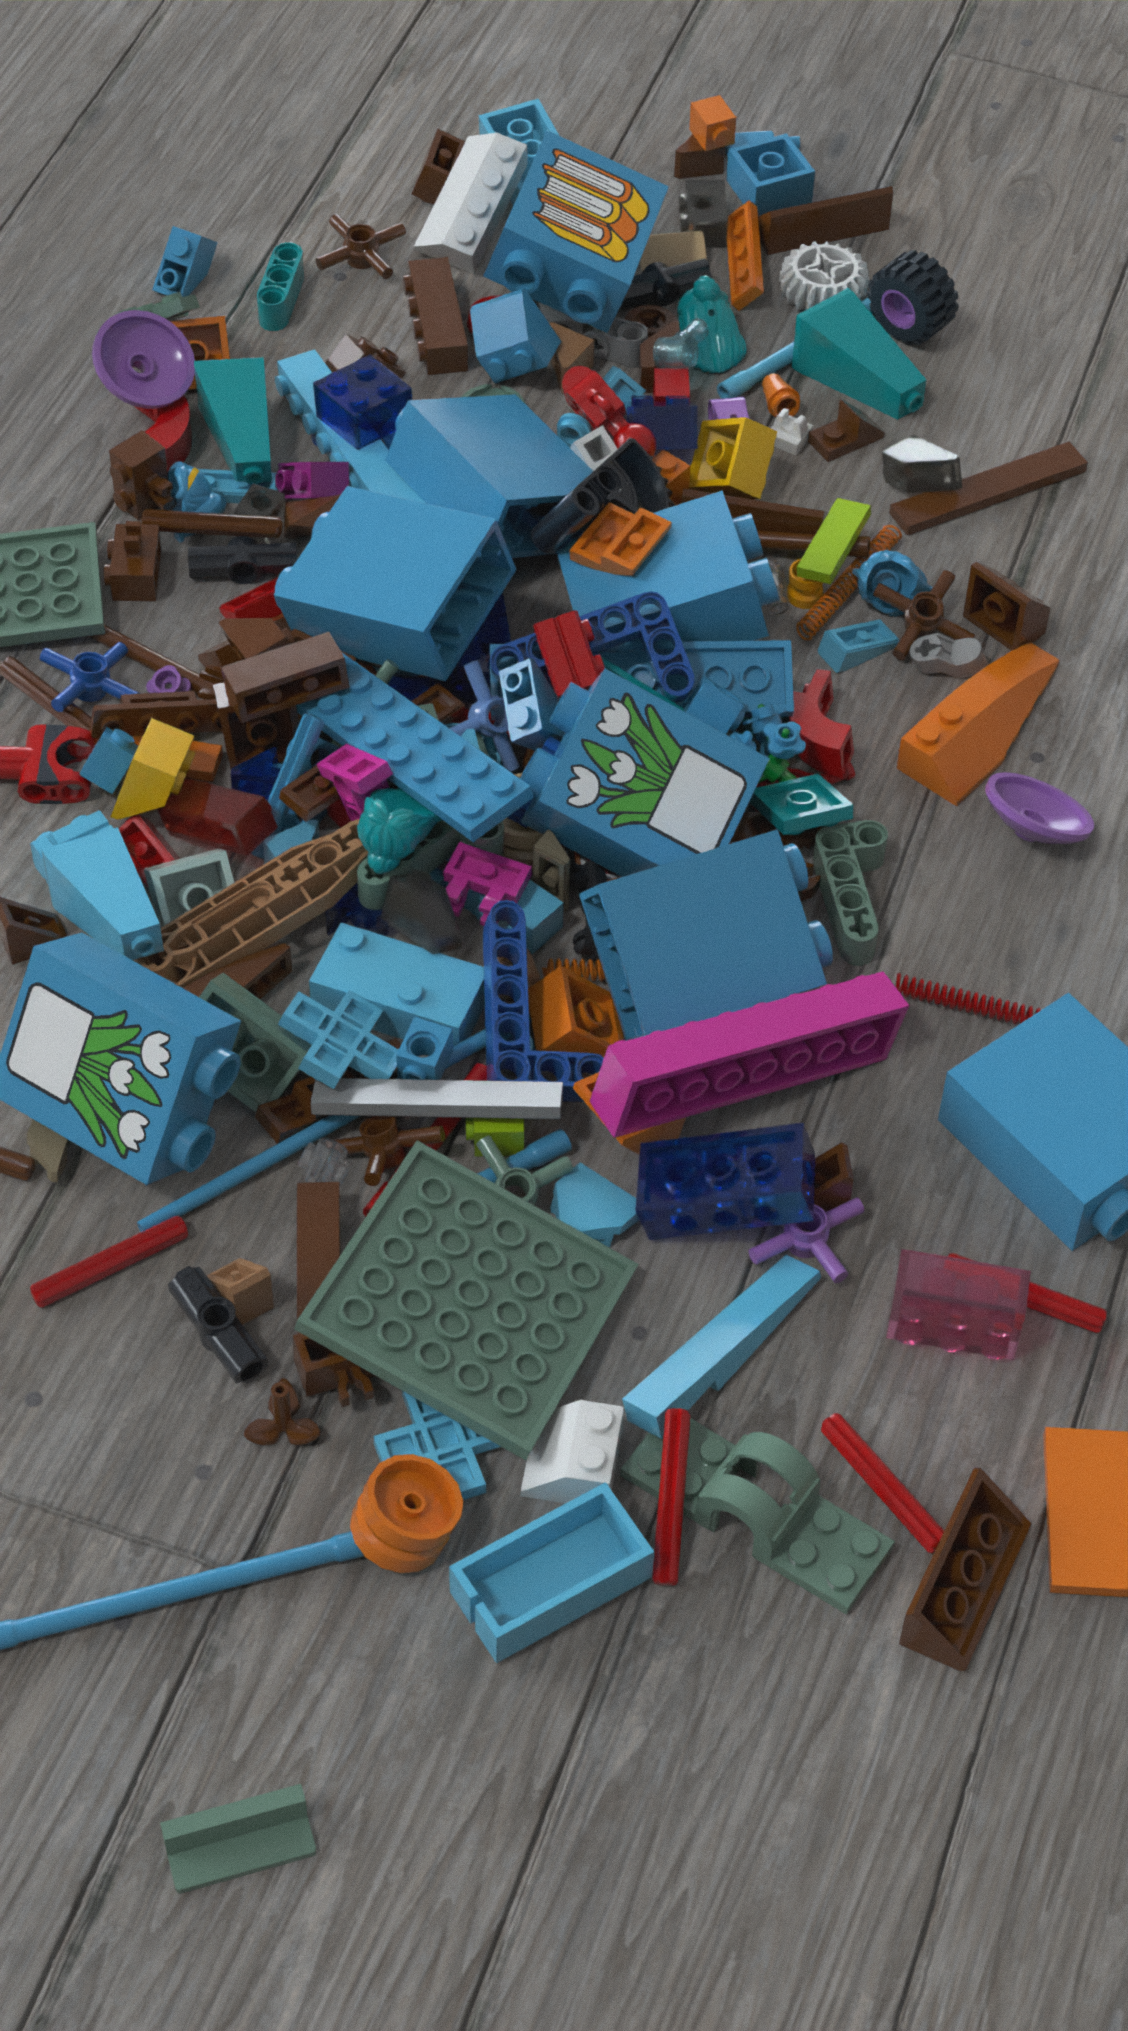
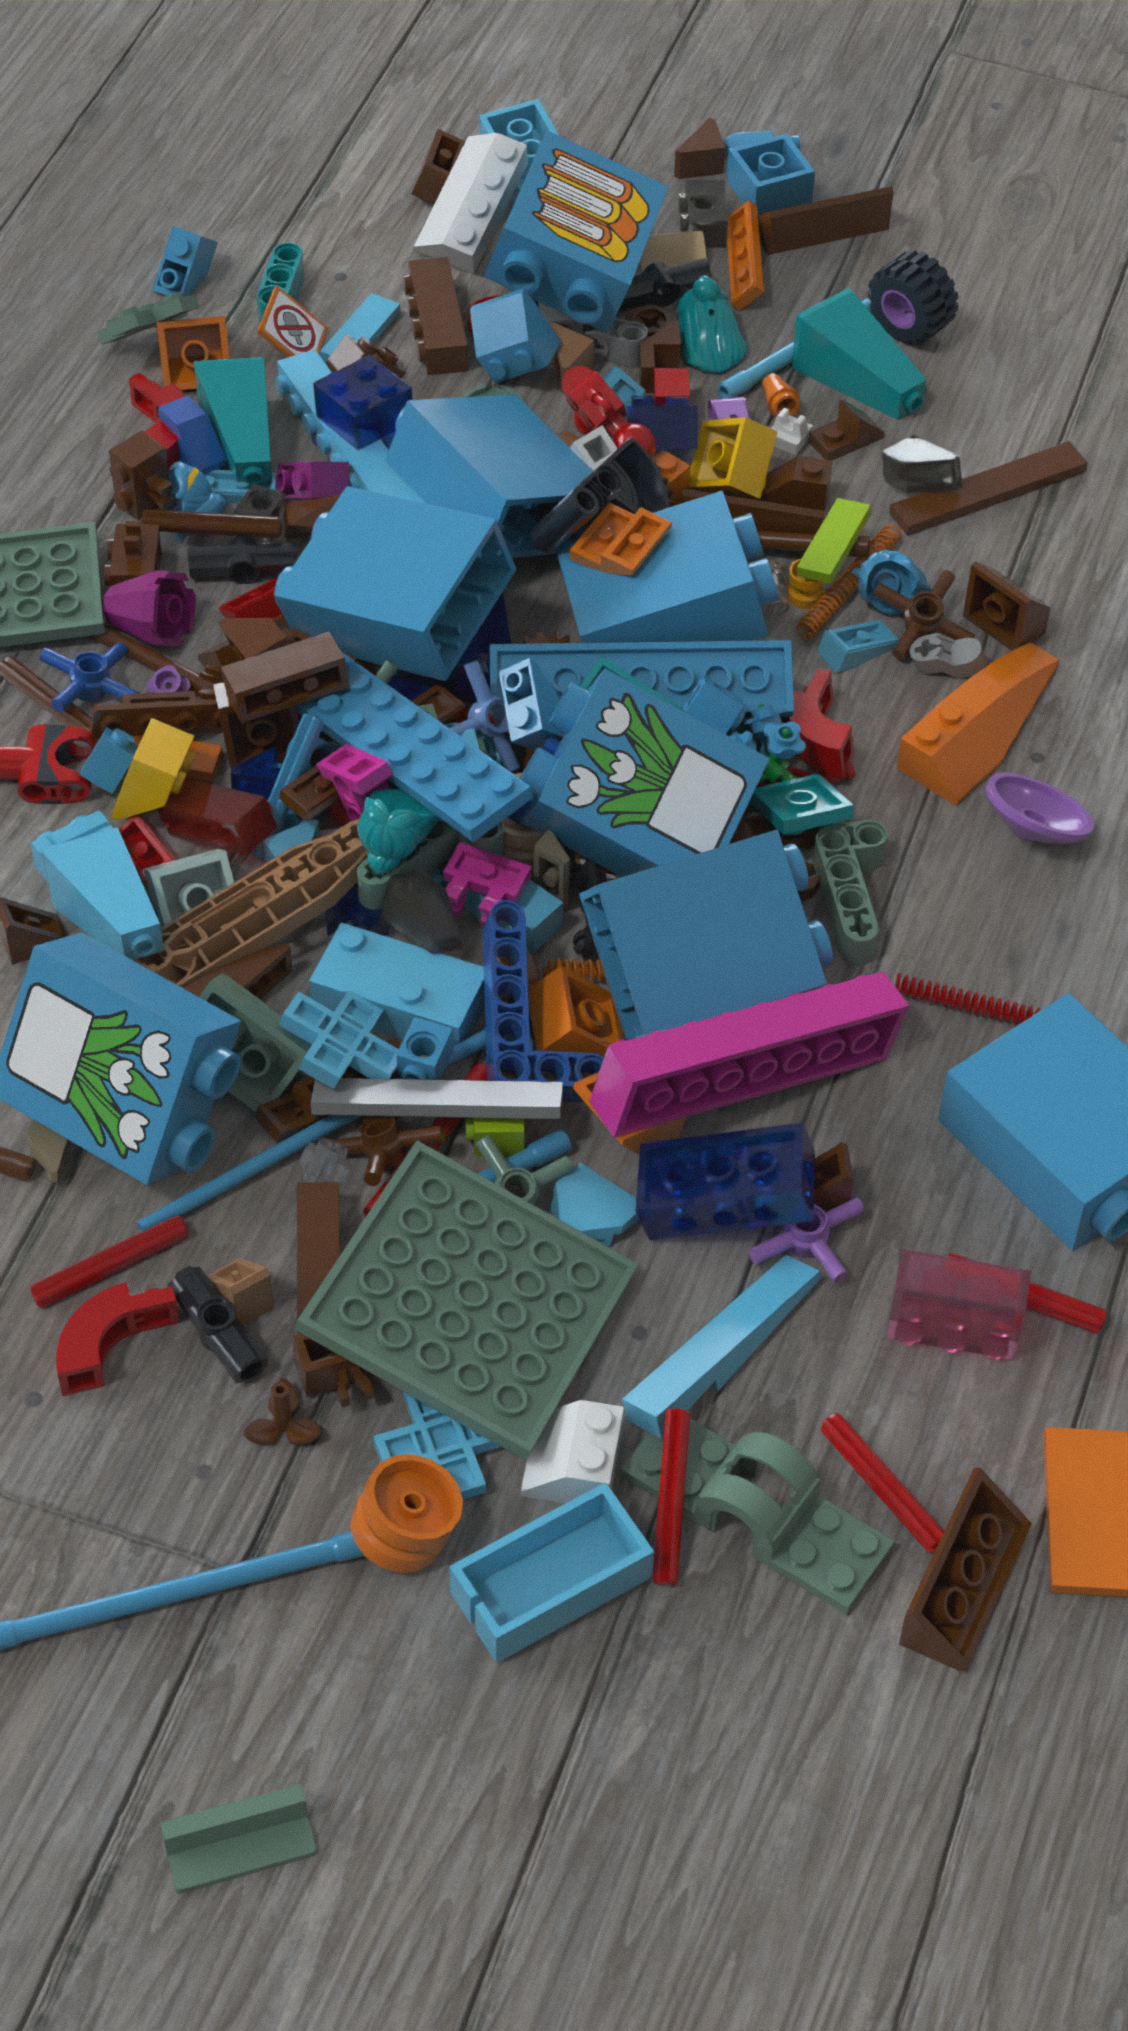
(101, 1325): none -> red arch
(152, 607): none -> magenta cone
(154, 348): medium lavender dish -> none
(195, 434): none -> blue slope
(290, 325): none -> piece
(360, 246): reddish brown bar -> none
(367, 321): none -> medium azure tile
(567, 651): red brick -> none
(572, 427): medium azure plate -> none
(635, 627): blue beam -> none
(682, 348): clear light blue pin -> none
(712, 123): orange brick -> none
(799, 483): none -> reddish brown slope
(820, 273): white gear -> none

